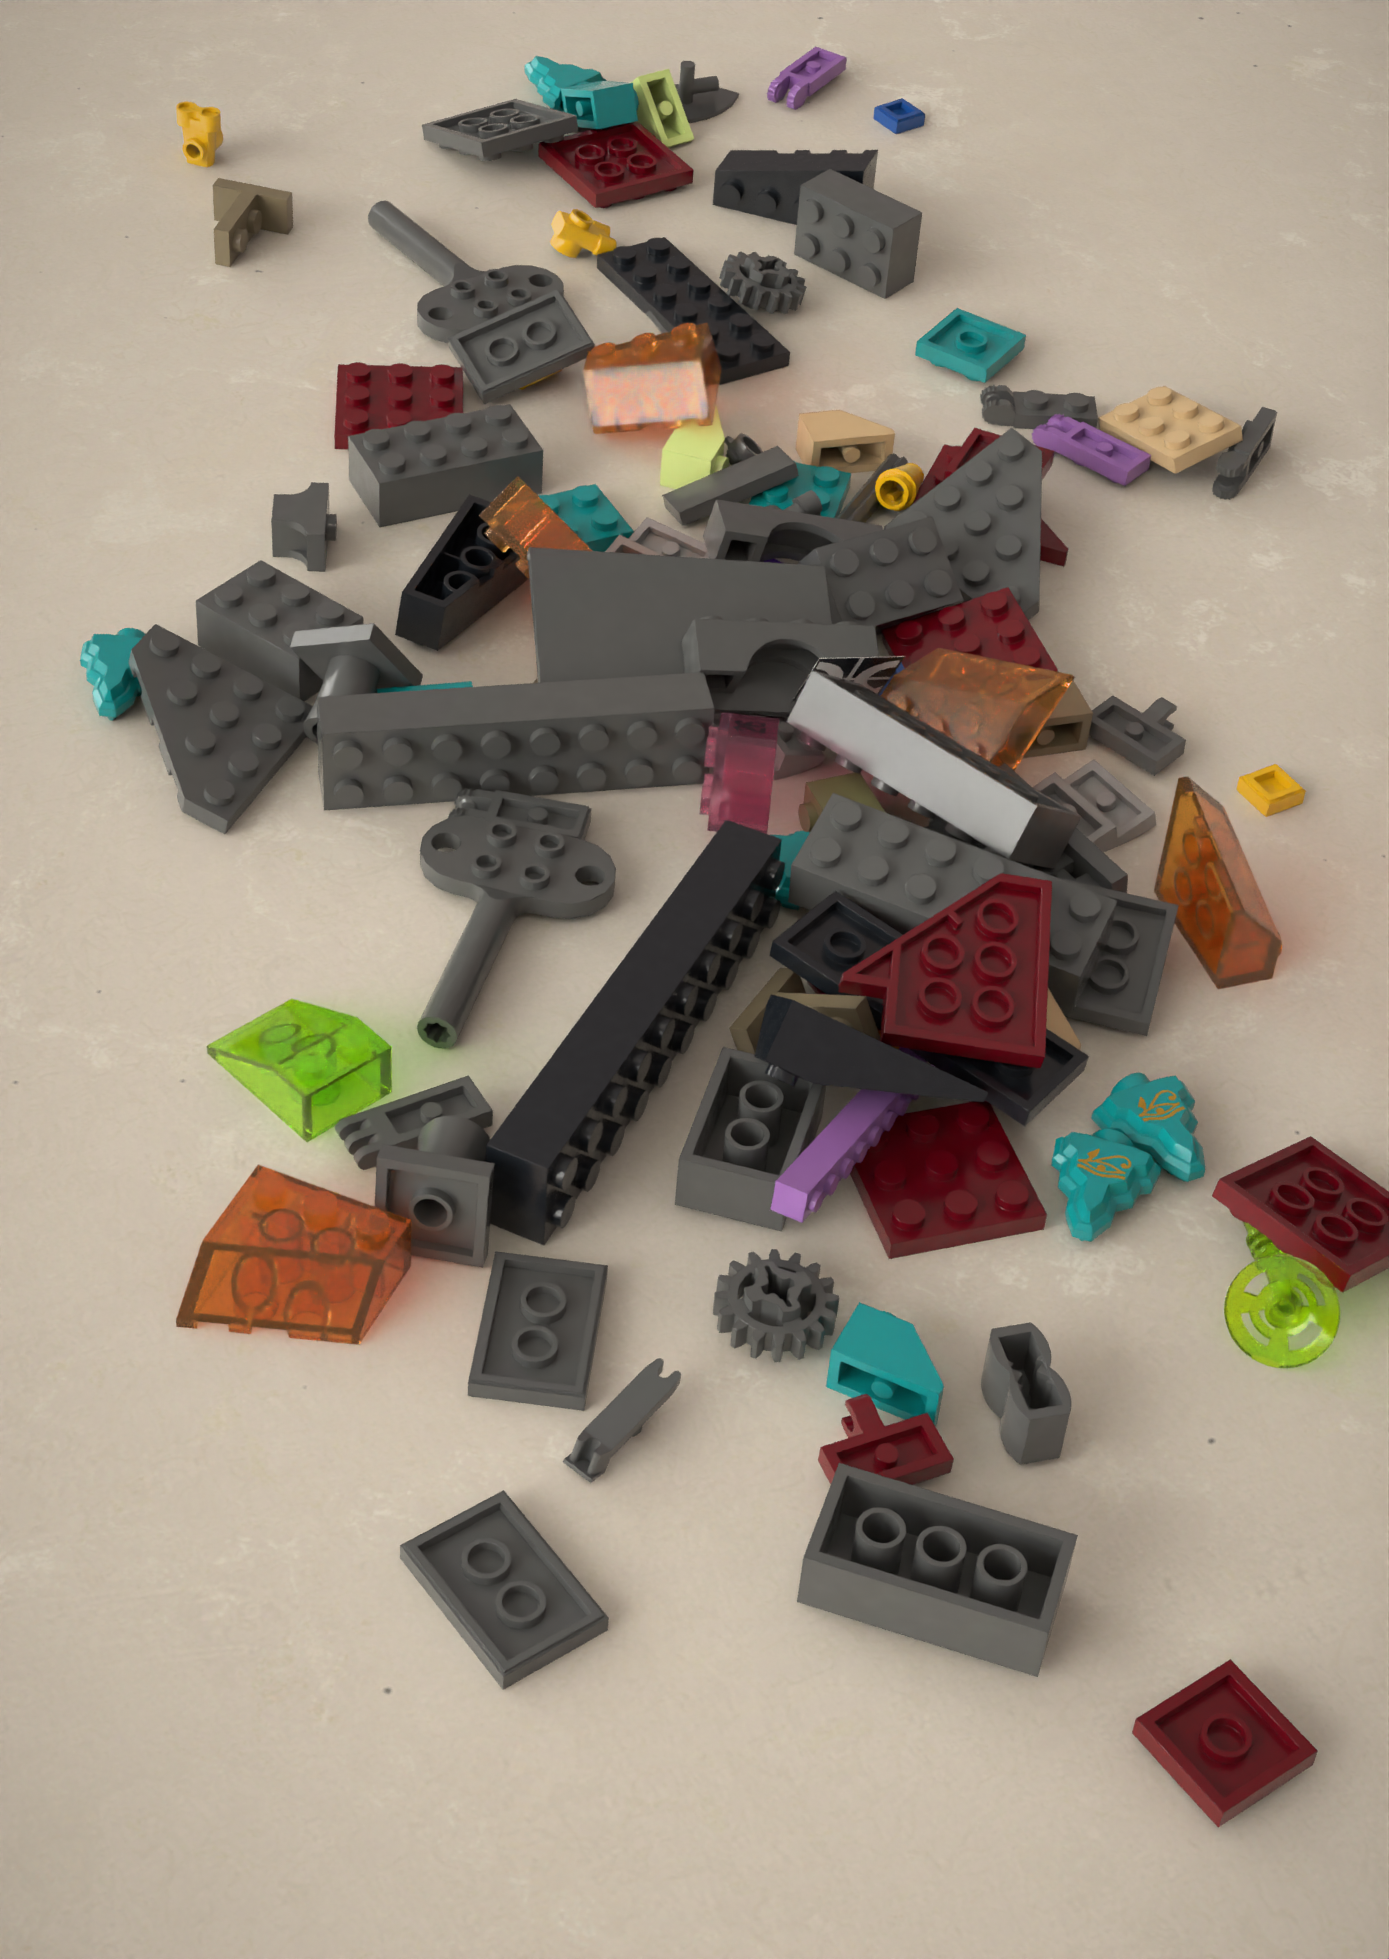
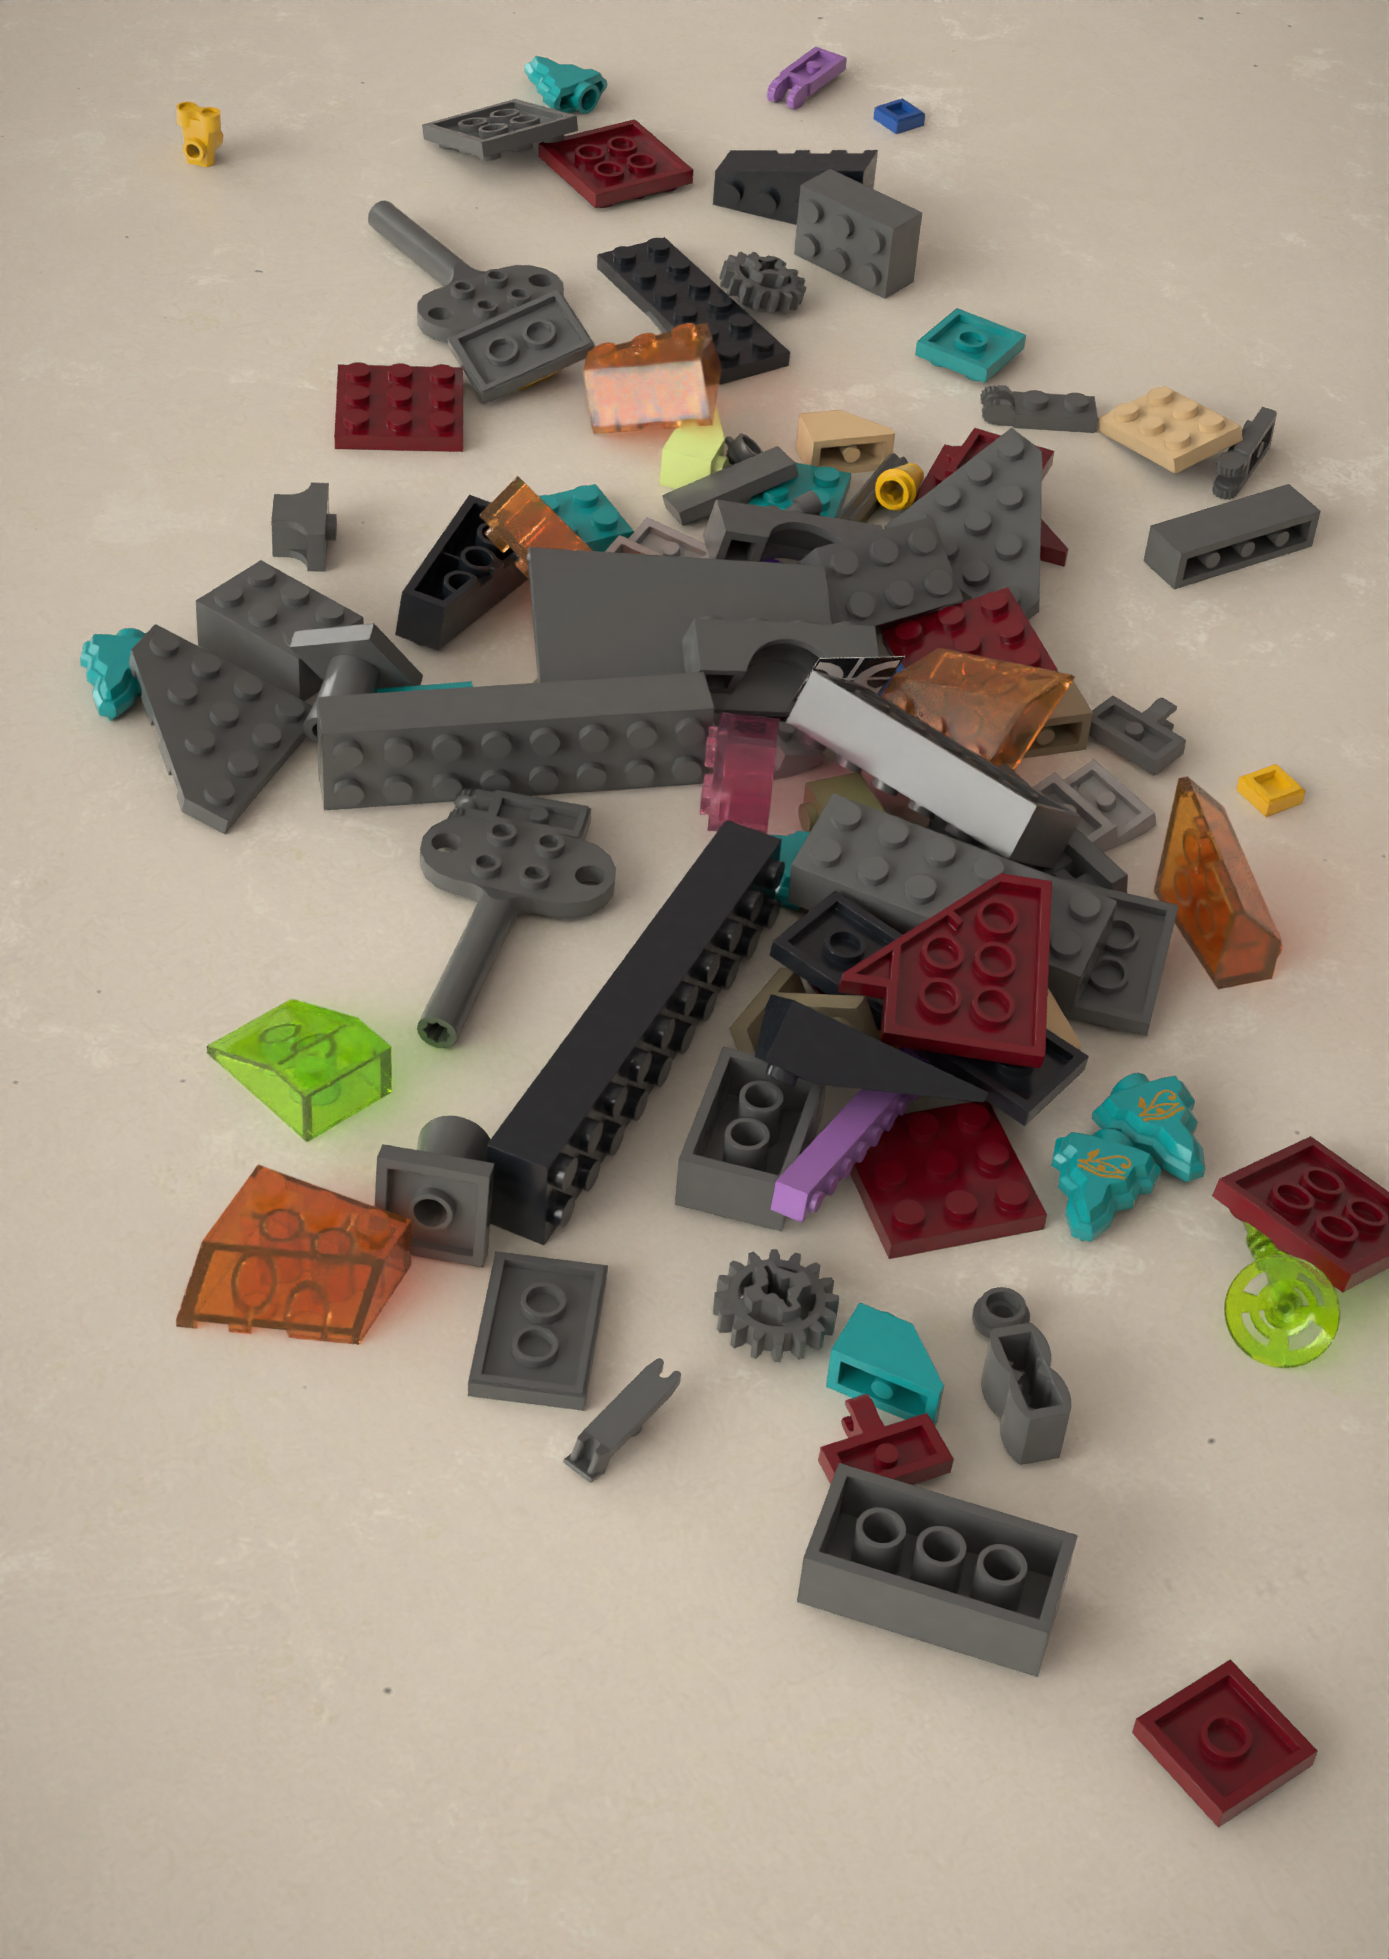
(243, 212): dark tan bracket -> none
(402, 1120): dark grey hinge -> none
(440, 461): dark grey brick -> none
(503, 1589): dark grey tile -> none
(579, 231): yellow plate -> none
(601, 103): teal brick -> none
(662, 109): yellowish green slope -> none
(702, 96): dark grey shield -> none
(999, 1309): none -> dark grey plate
(1092, 449): medium lavender hinge -> none
(1231, 536): none -> dark grey brick

